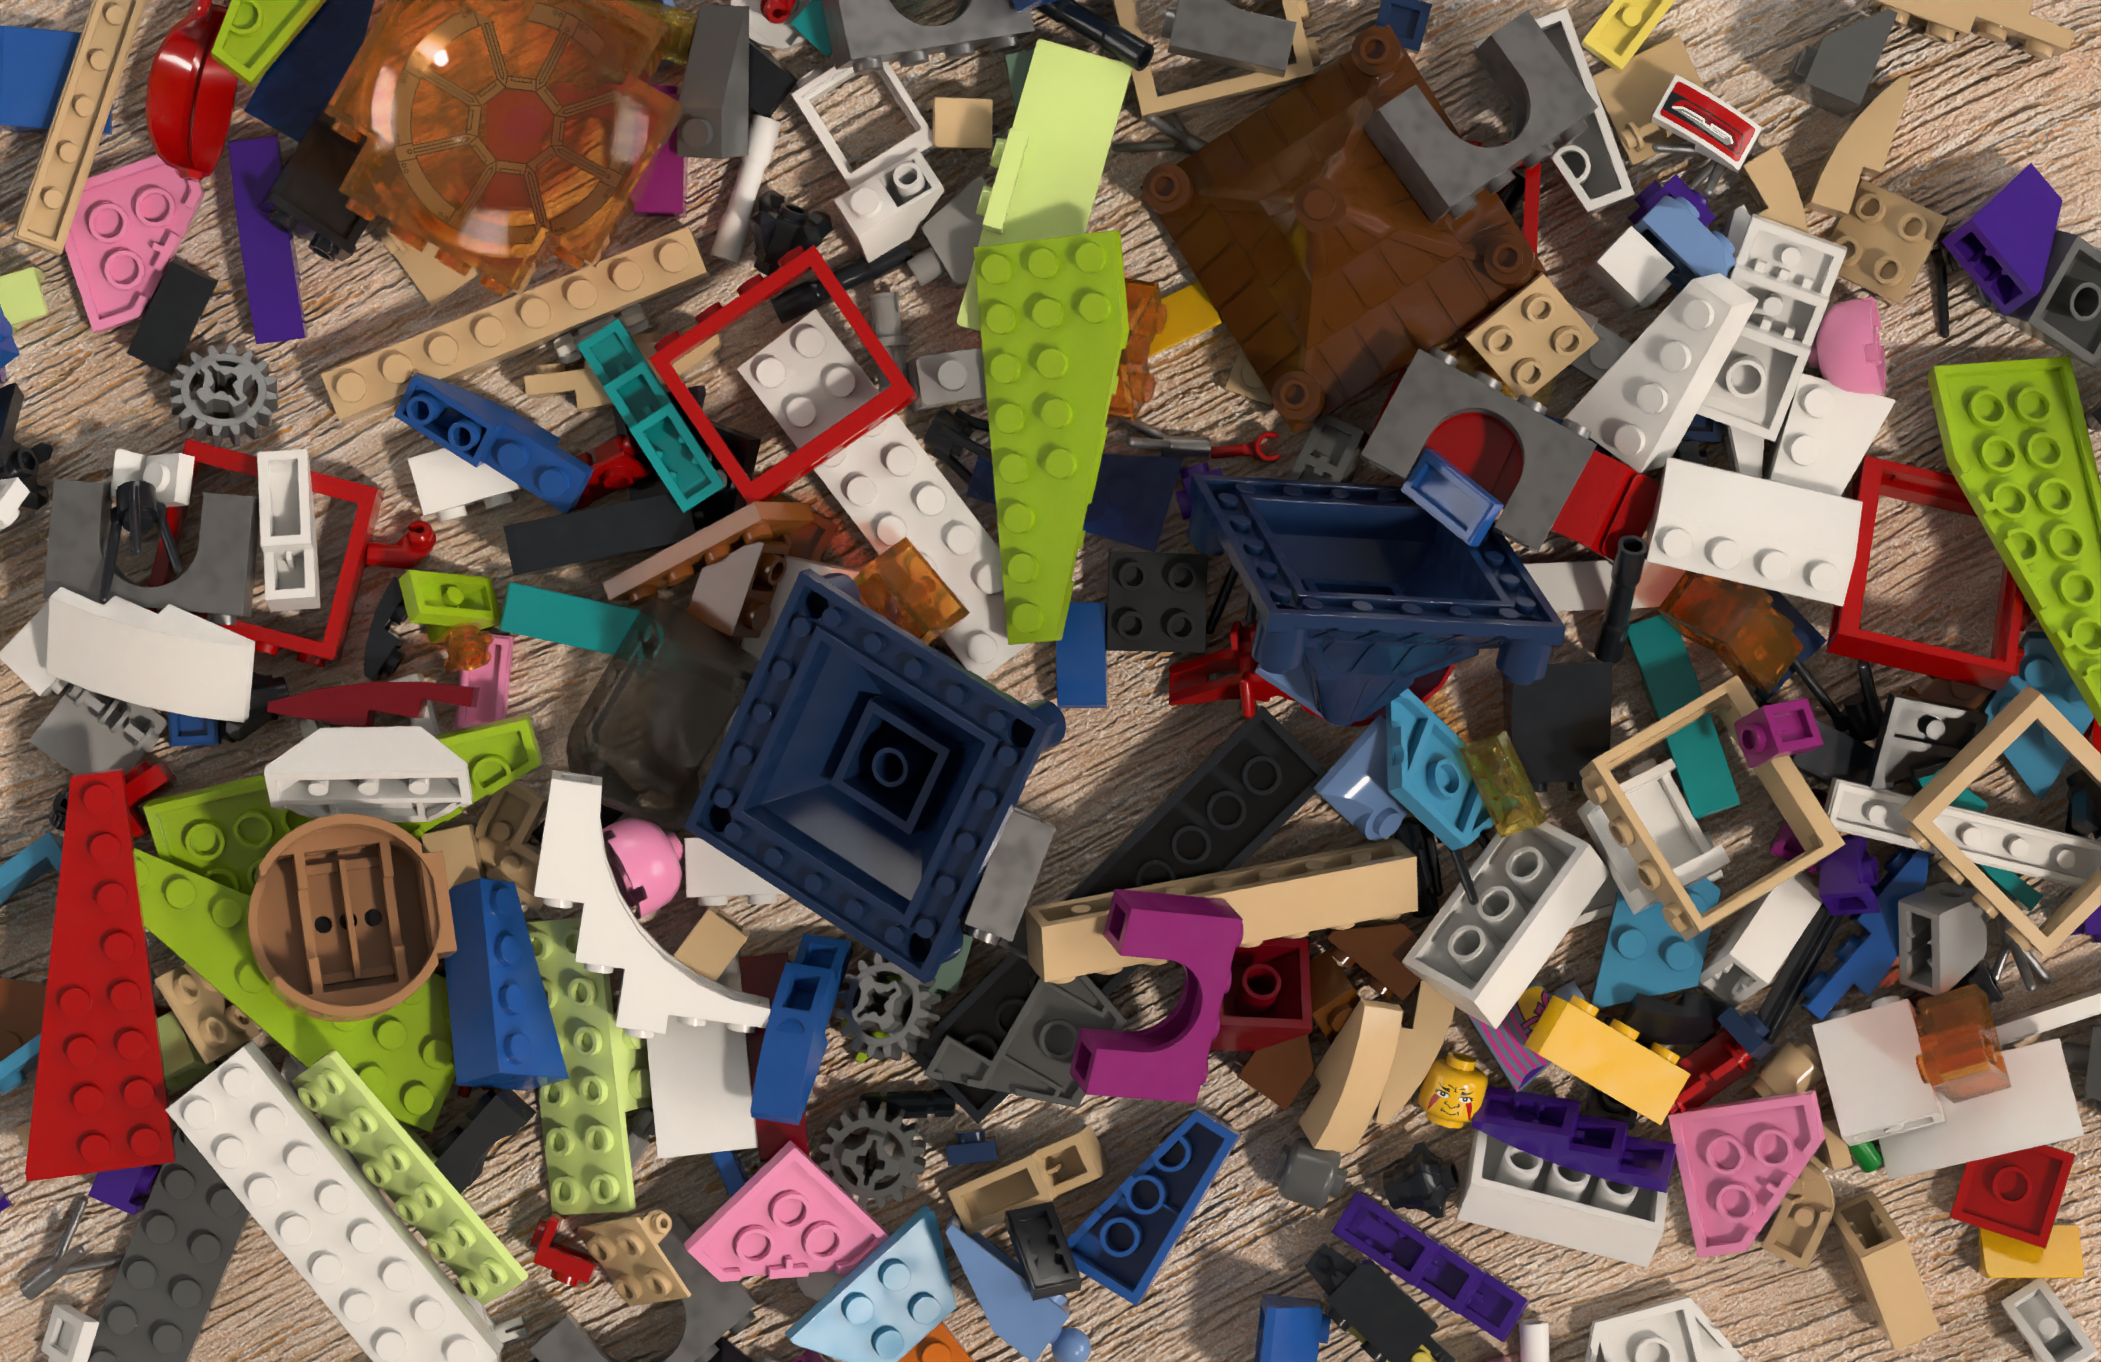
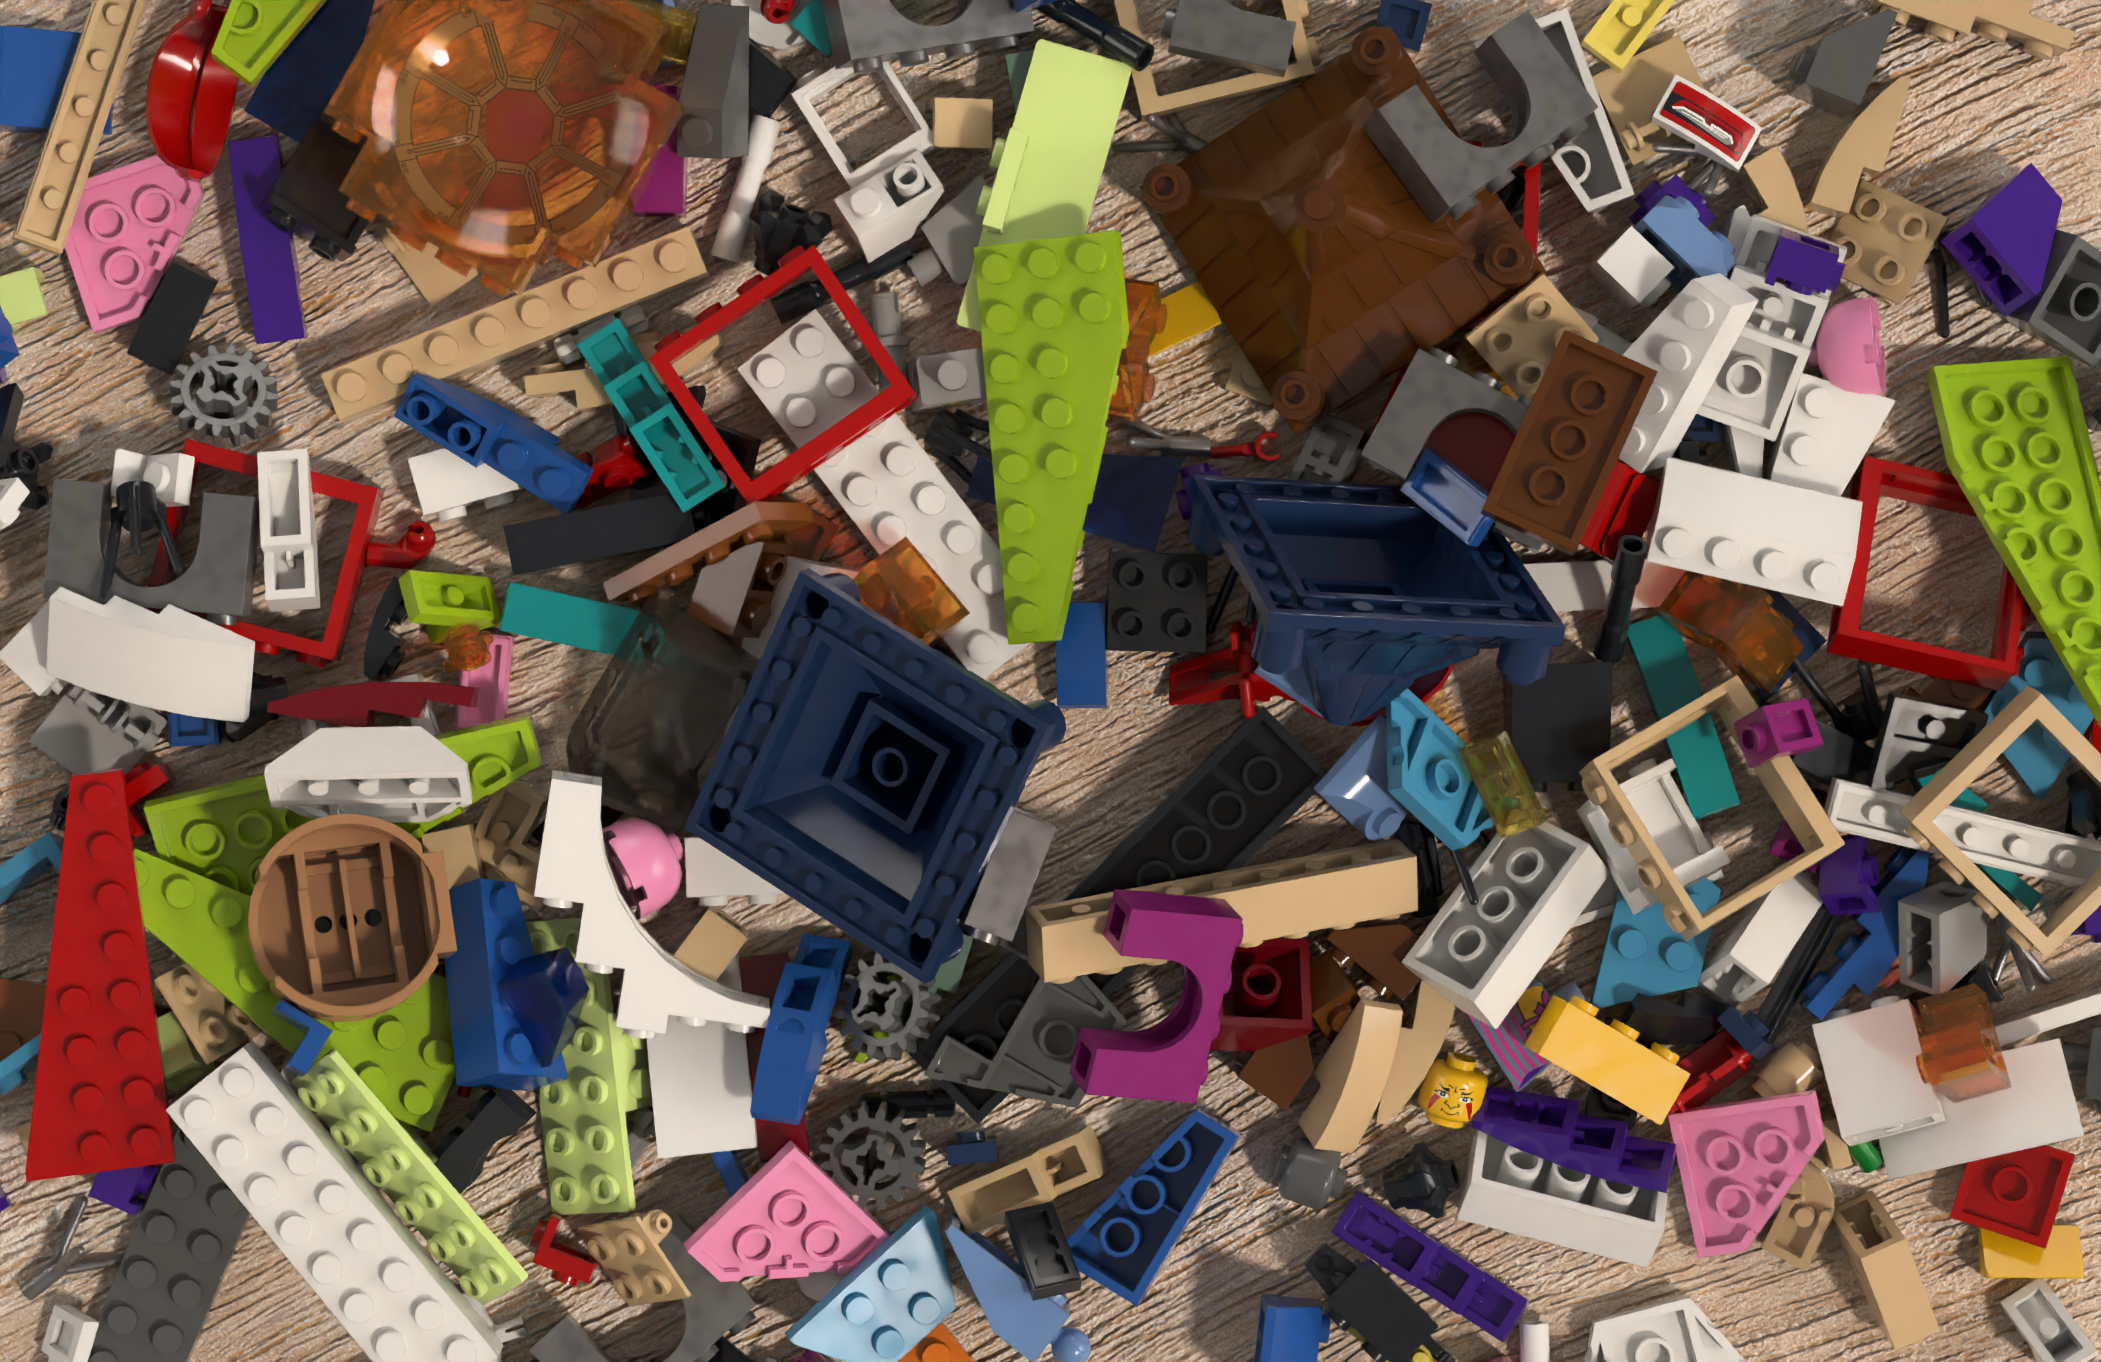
(312, 1041): none -> blue panel
(546, 1000): none -> clear blue slope
(1568, 442): none -> reddish brown plate
(1804, 263): none -> dark purple brick

